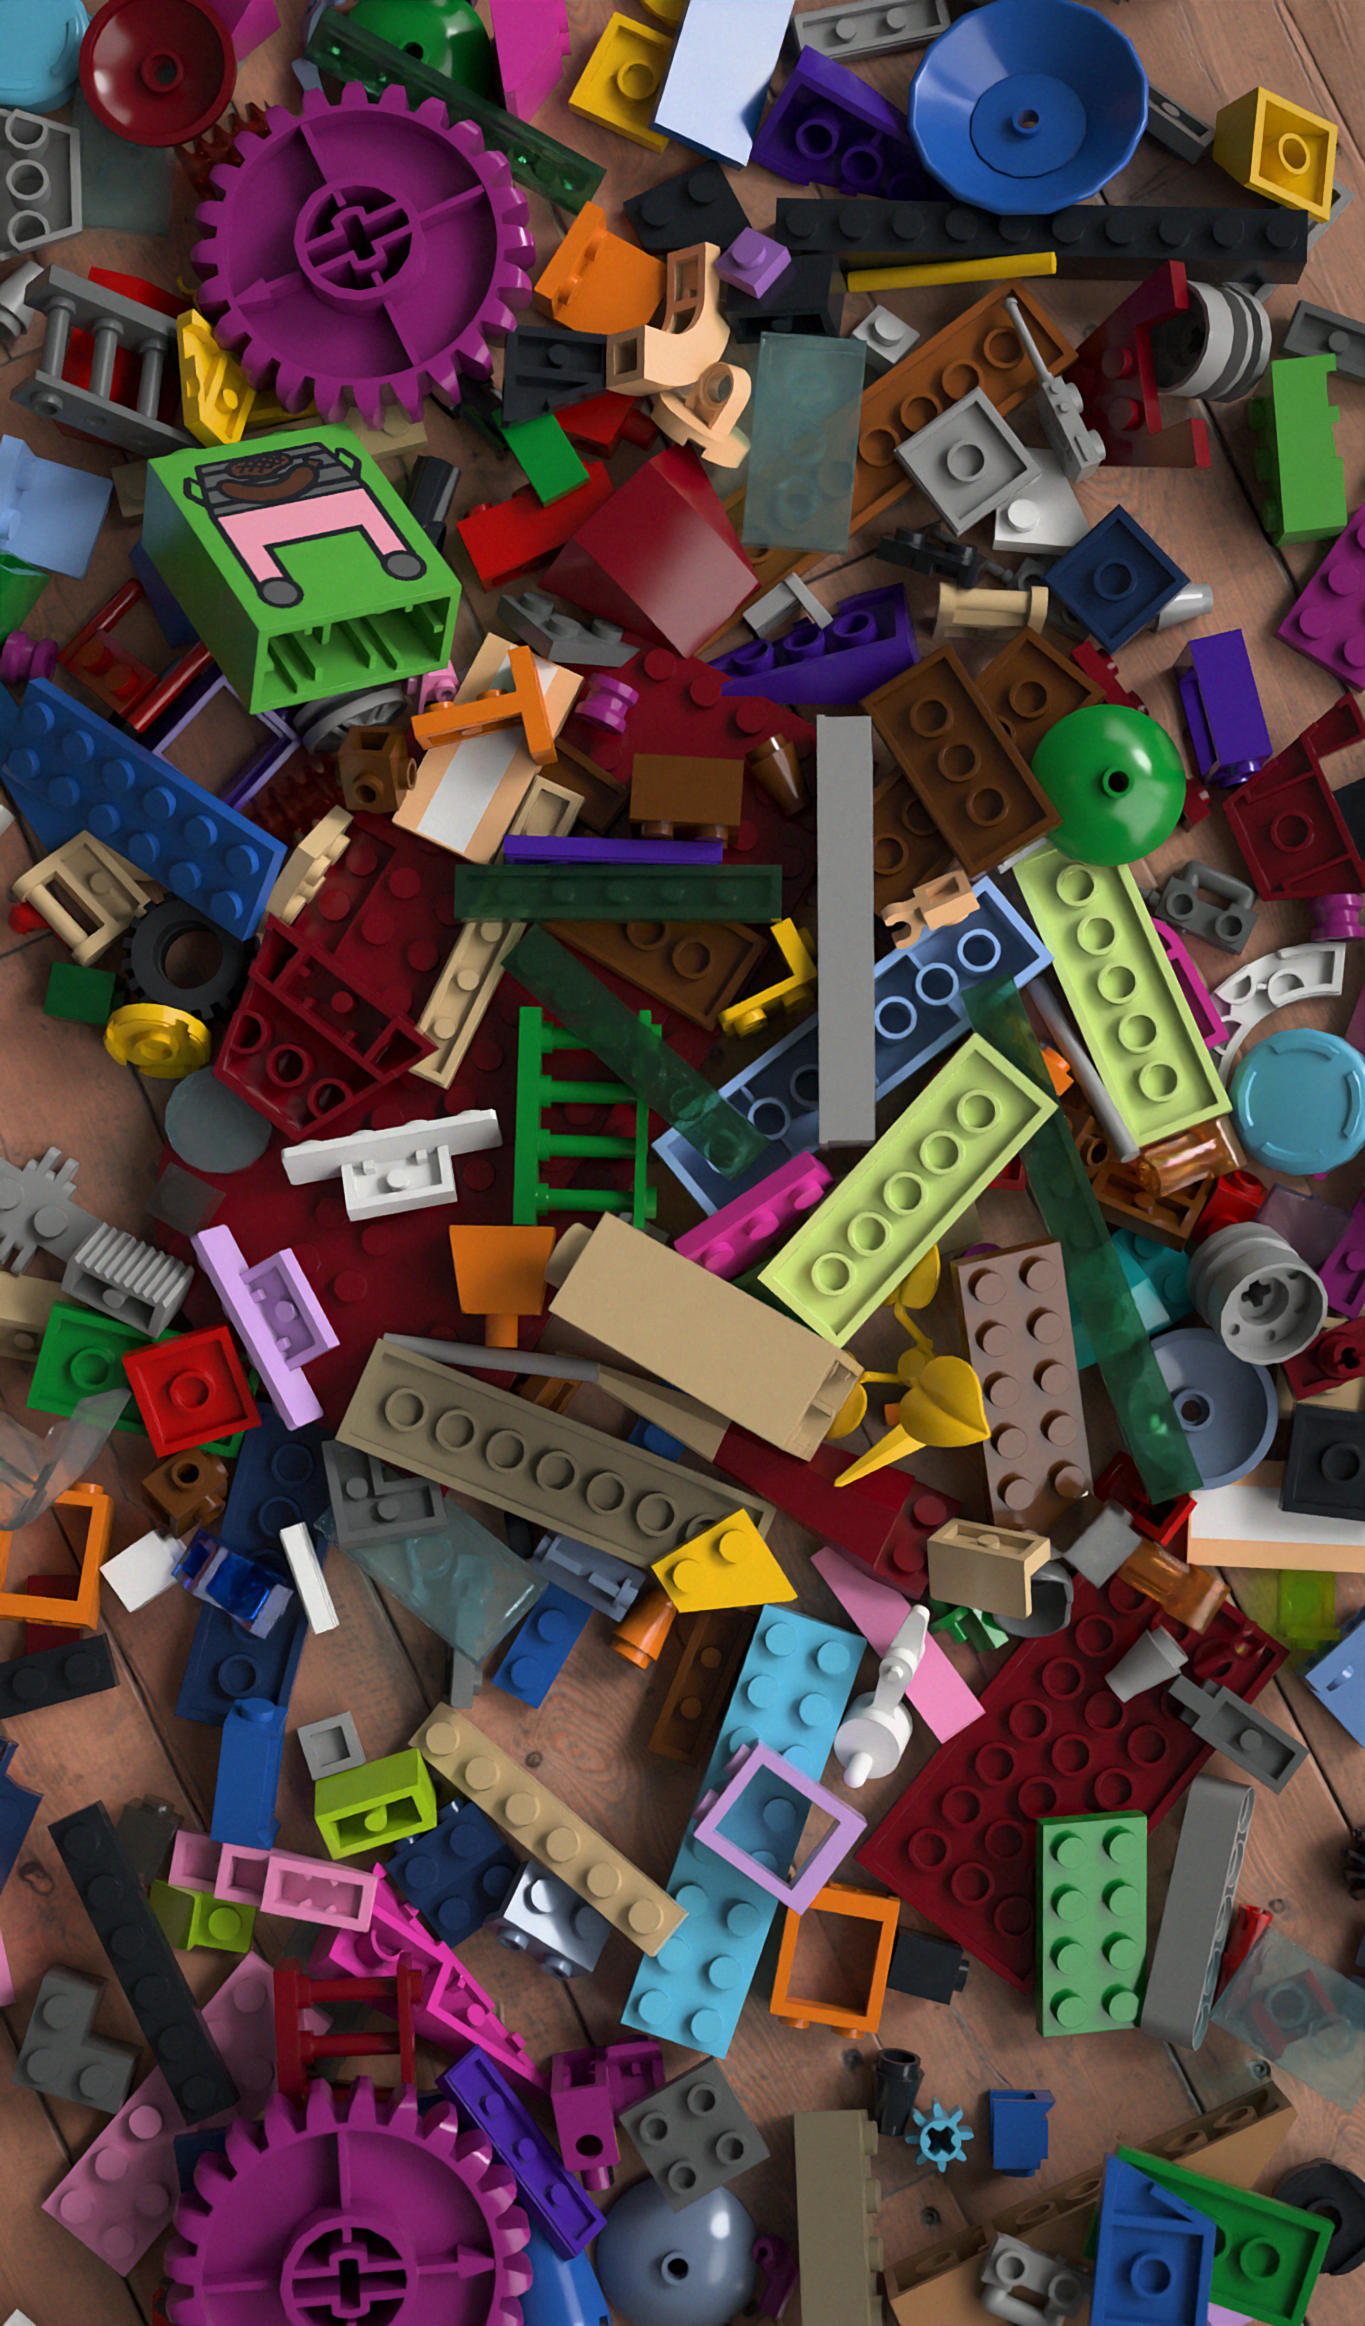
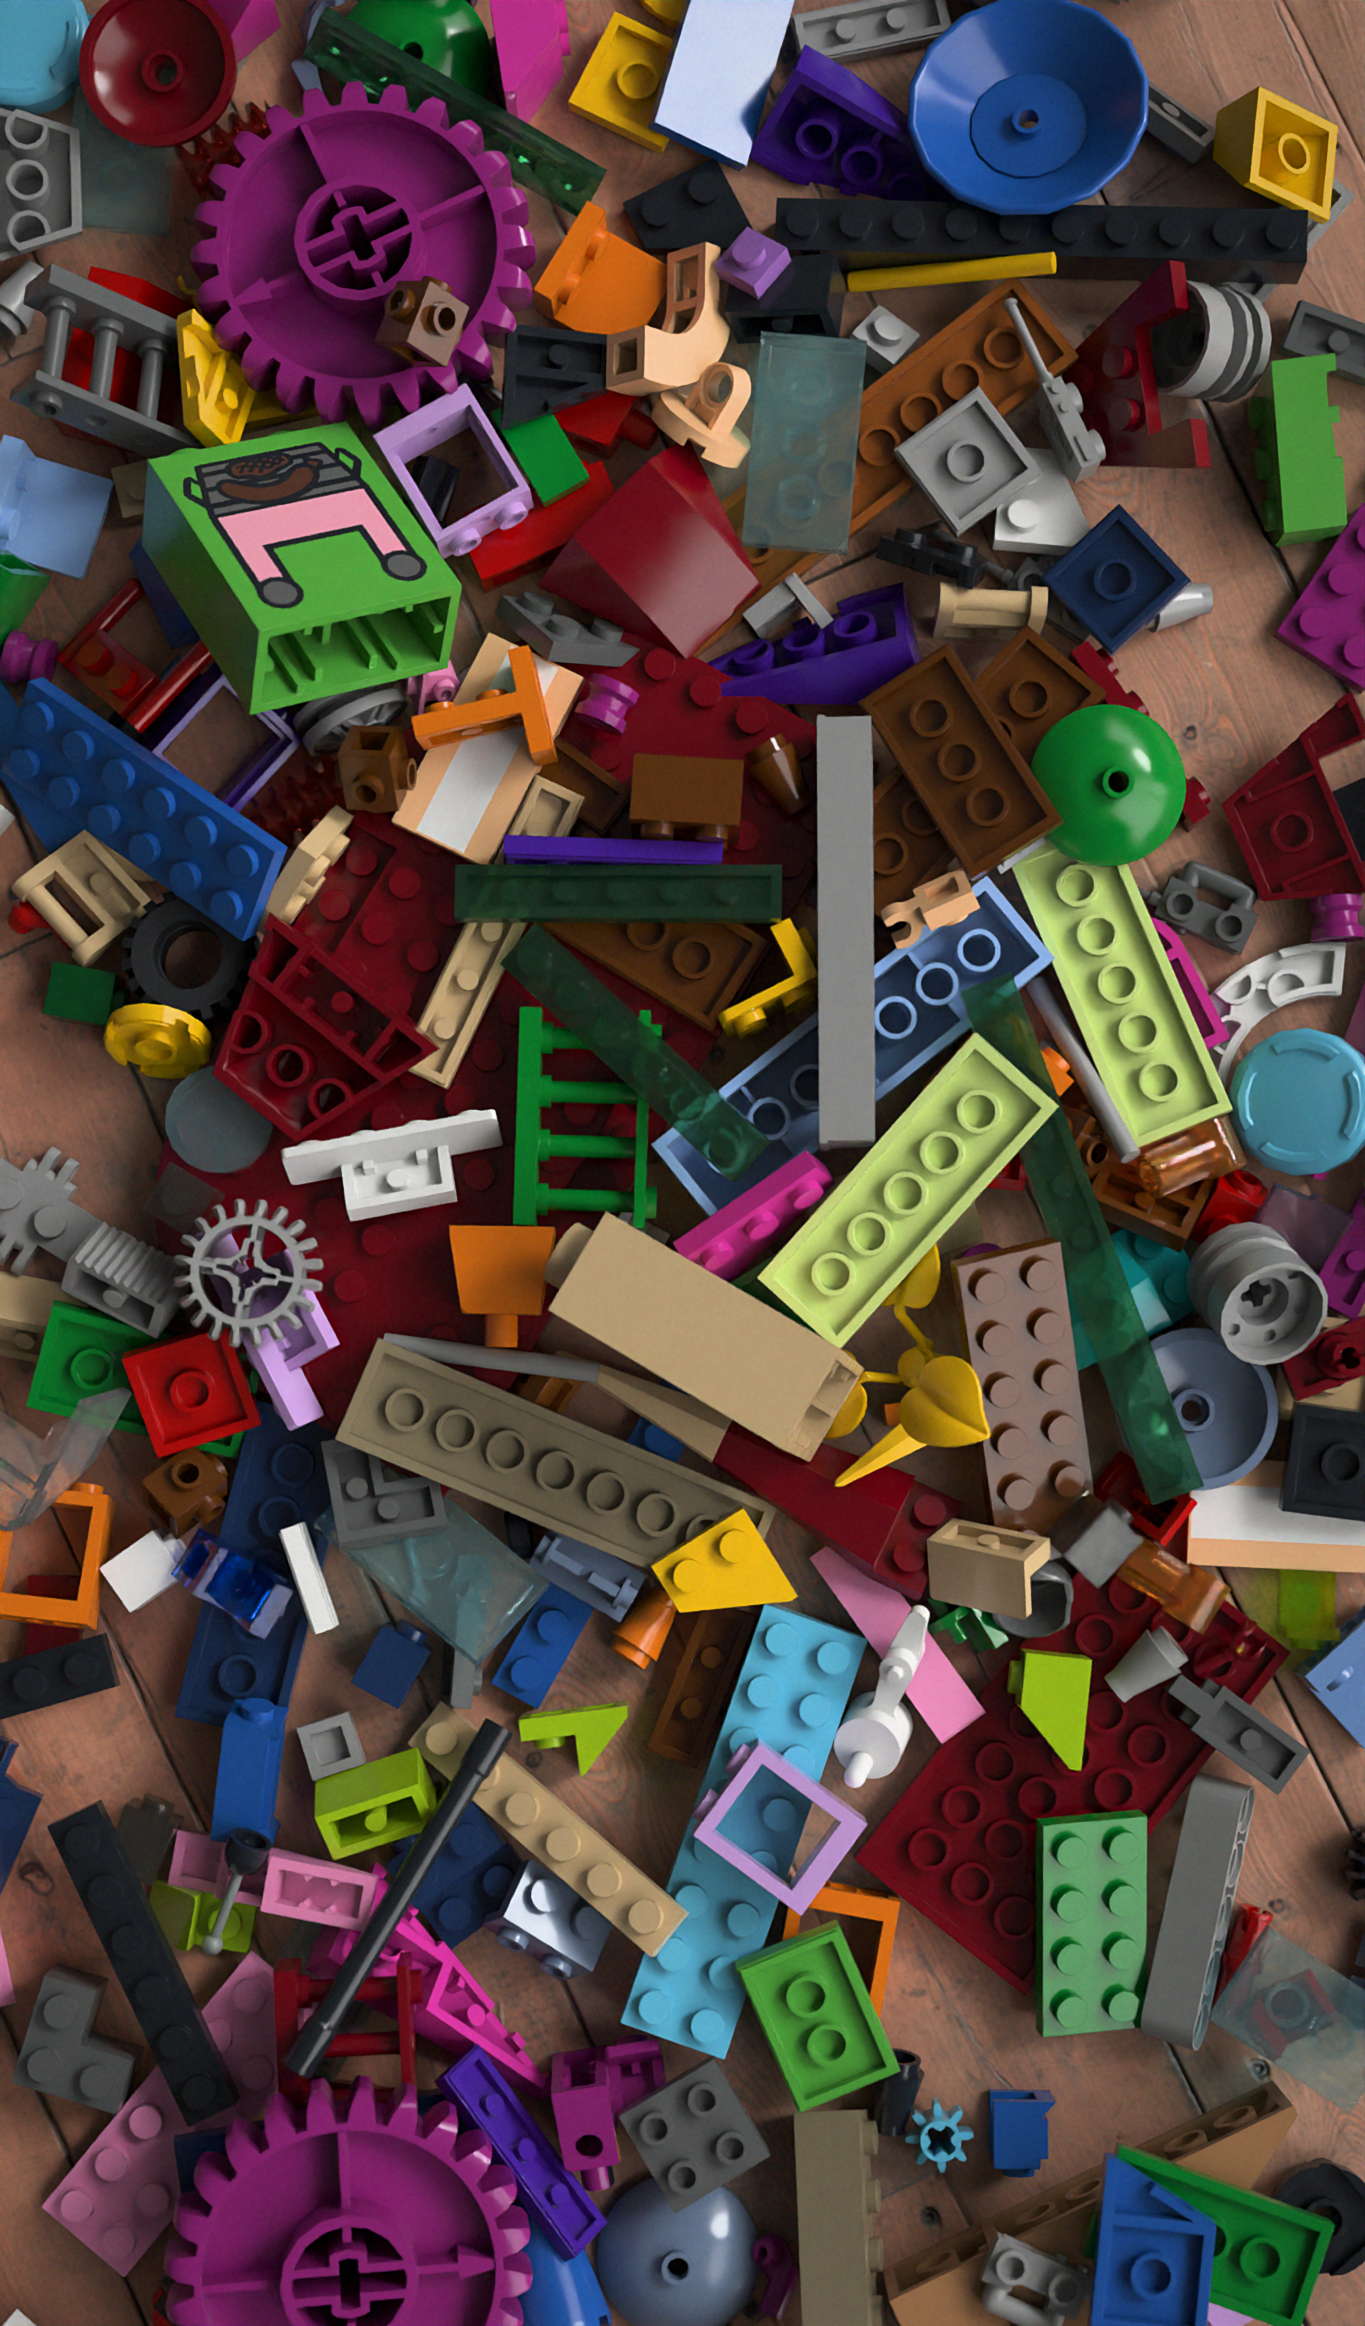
(202, 1264): none -> light grey gear
(245, 1855): none -> black hinge
(321, 2026): none -> black piece
(393, 1662): none -> dark blue brick
(422, 322): none -> reddish brown brick
(430, 428): none -> lavender window
(590, 1724): none -> lime slope
(817, 2016): none -> bright green tile
(926, 1965): black brick -> none
(1054, 1697): none -> lime slope
(1222, 709): dark purple window -> none

